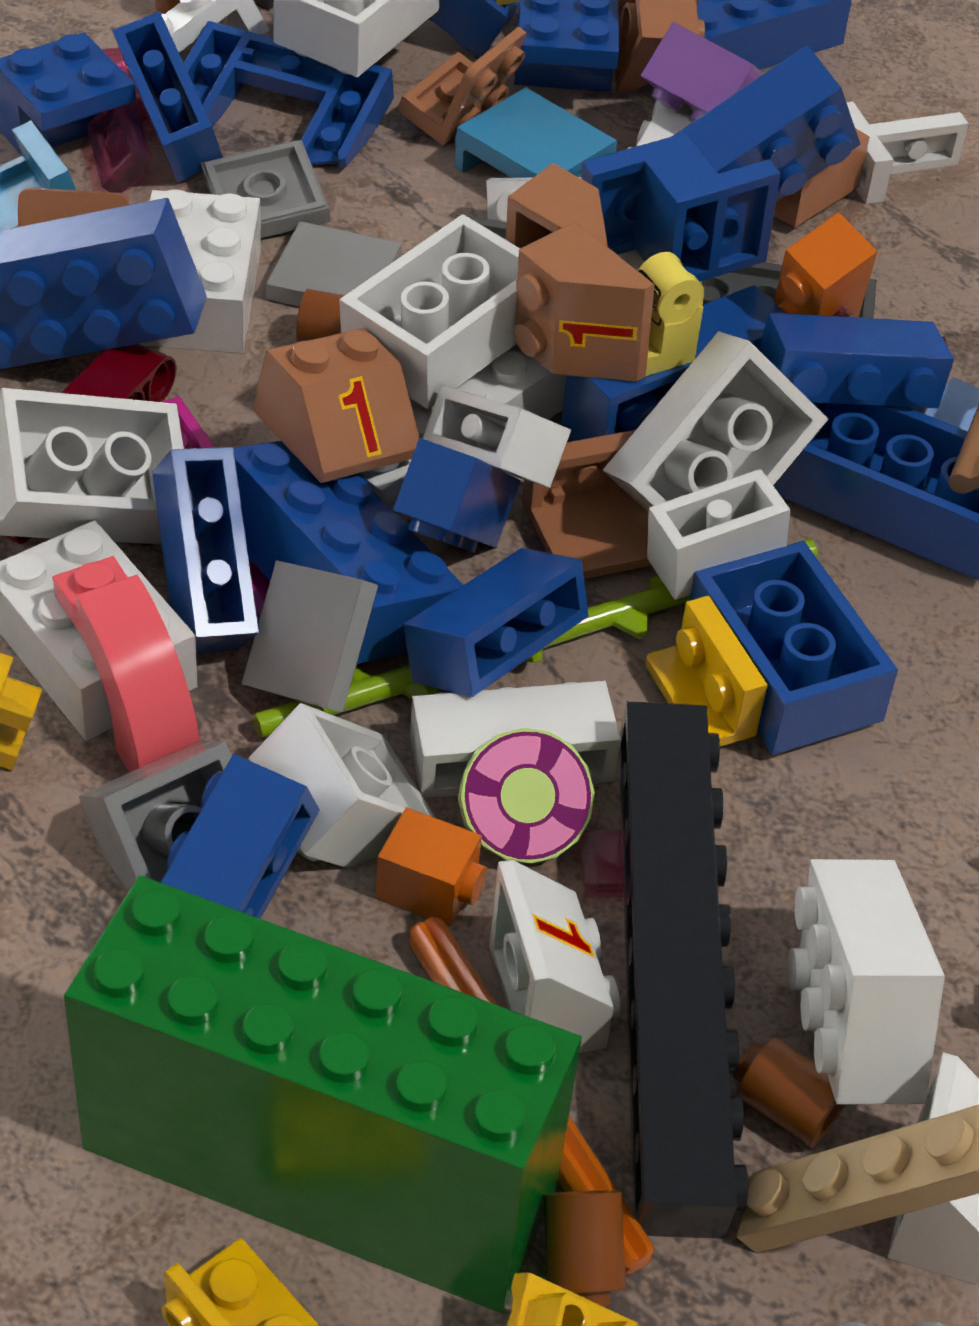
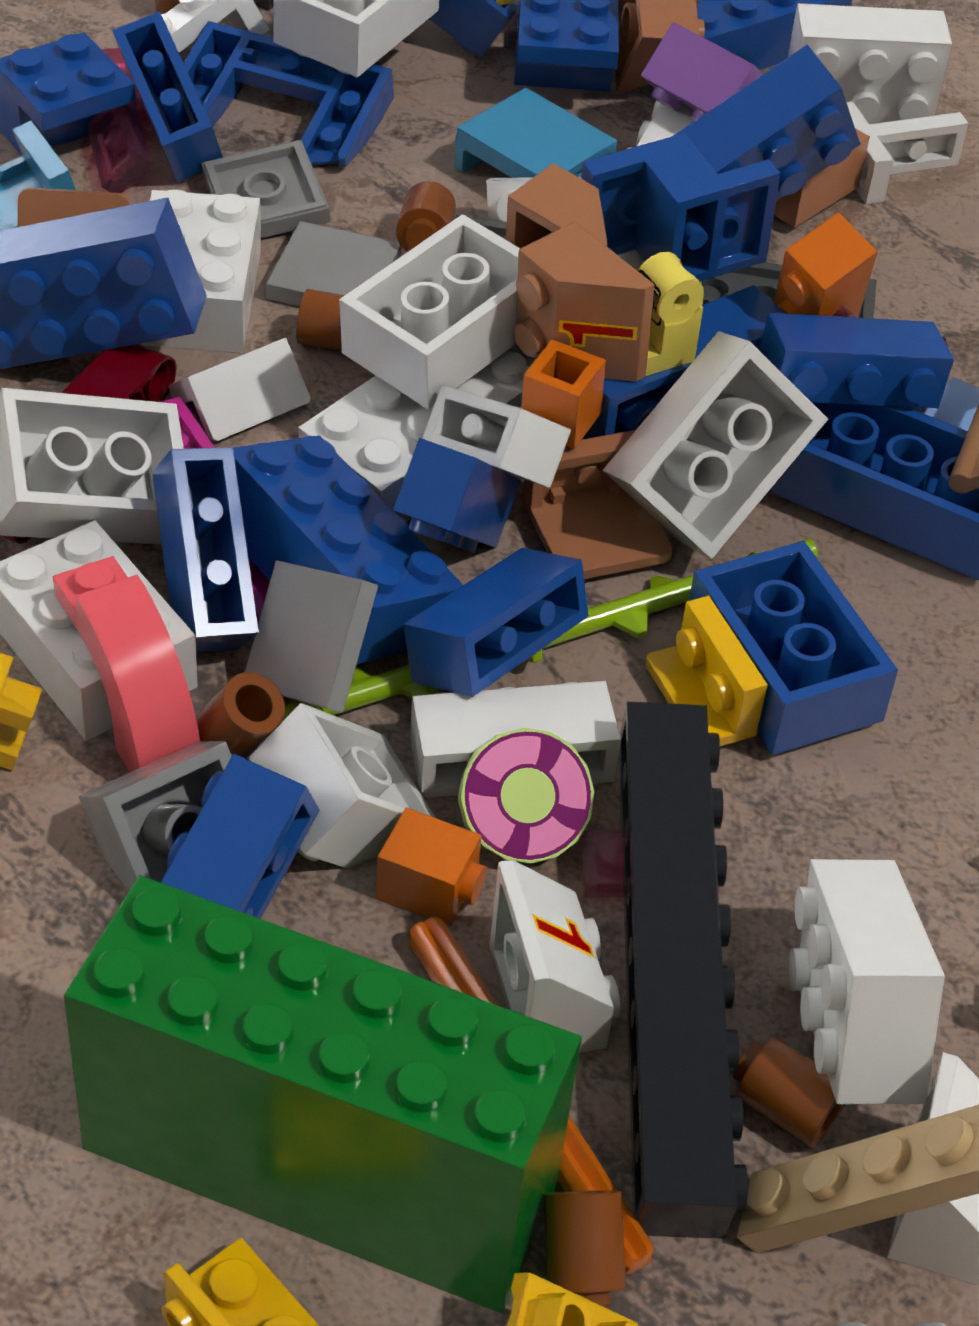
(242, 713): none -> dark orange brick
(245, 390): none -> white panel
(338, 404): nougat slope -> none
(424, 212): none -> dark orange brick
(462, 88): nougat bracket -> none
(565, 388): none -> orange brick
(715, 528): white brick -> none
(880, 57): none -> white brick

